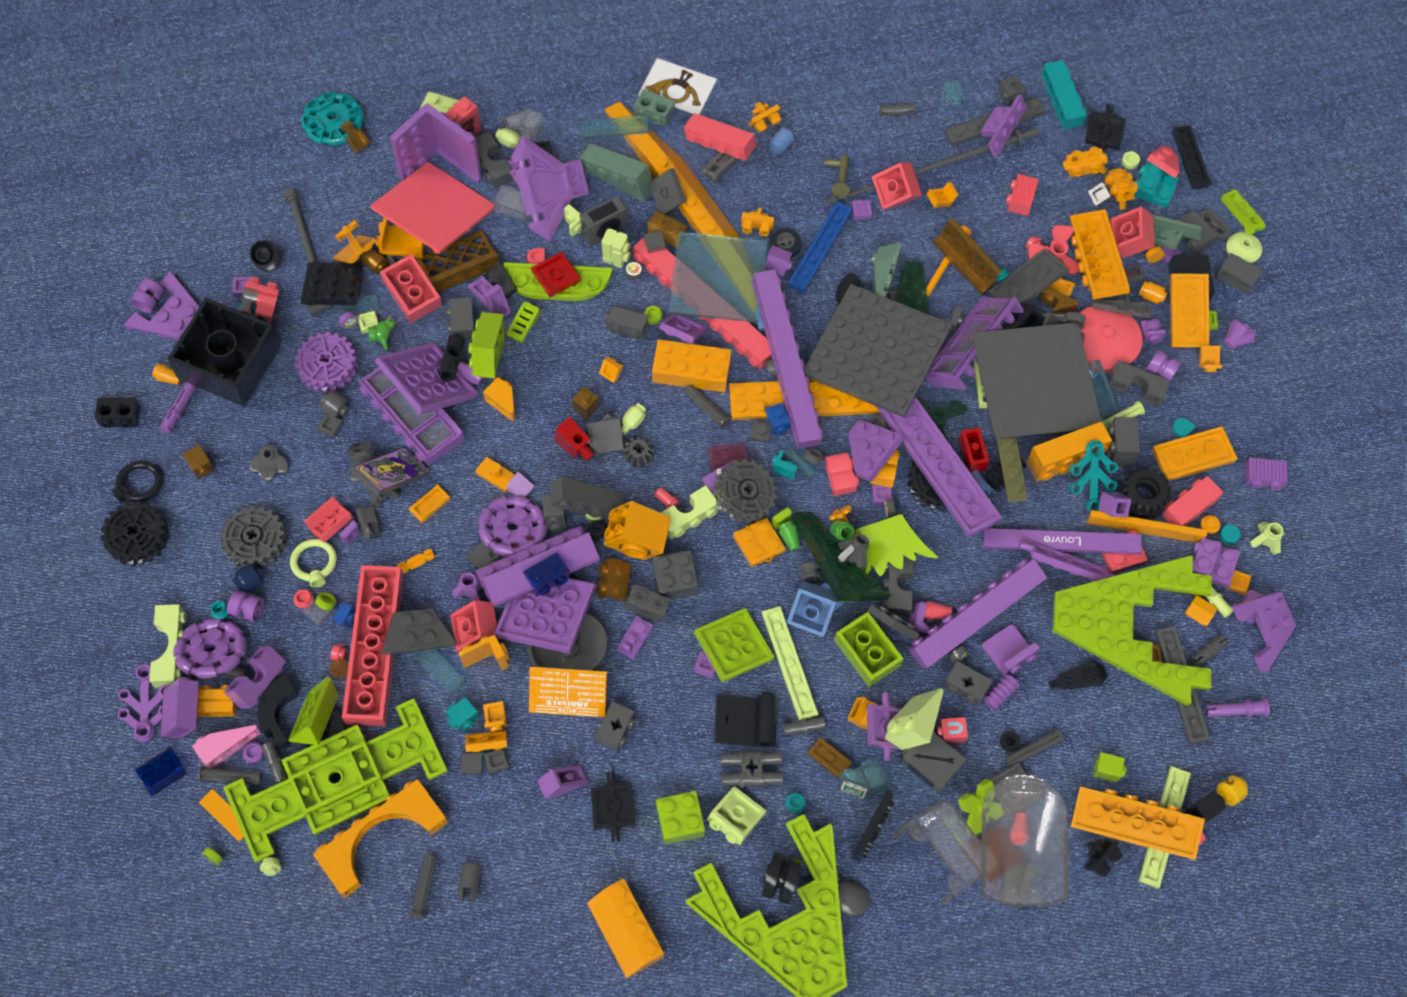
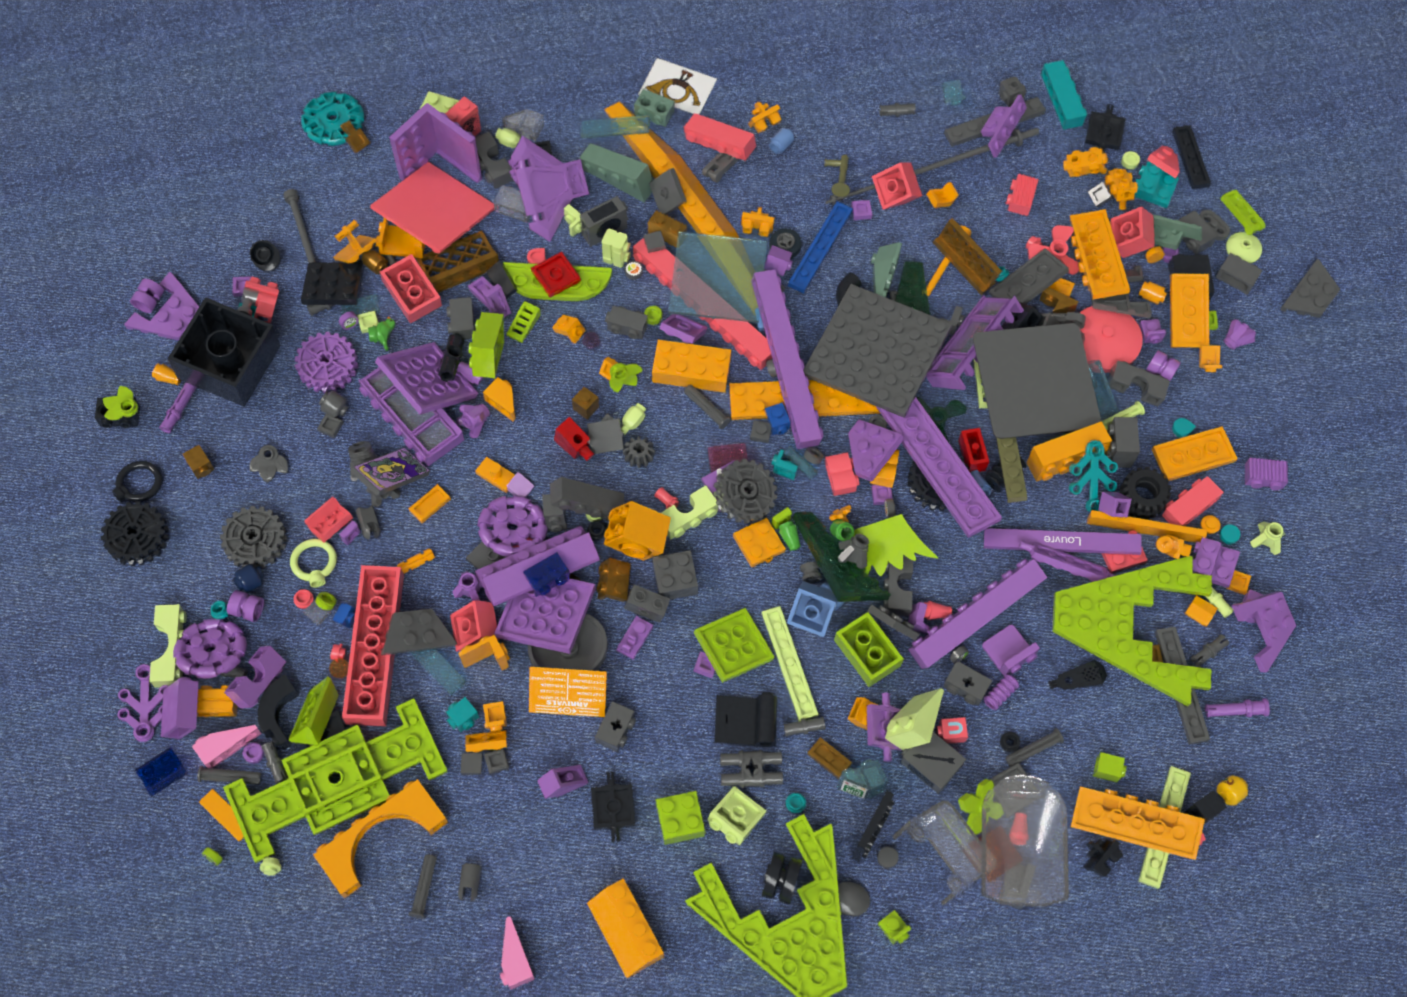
(118, 404): none -> lime plate
(473, 418): none -> medium lavender rock
(514, 961): none -> bright pink slope
(570, 327): none -> light orange bracket
(591, 336): none -> clear purple plate
(623, 374): none -> lime plate
(887, 857): none -> dark grey tile
(894, 928): none -> lime bracket
(1173, 546): none -> light orange hips
(1313, 292): none -> dark grey wing

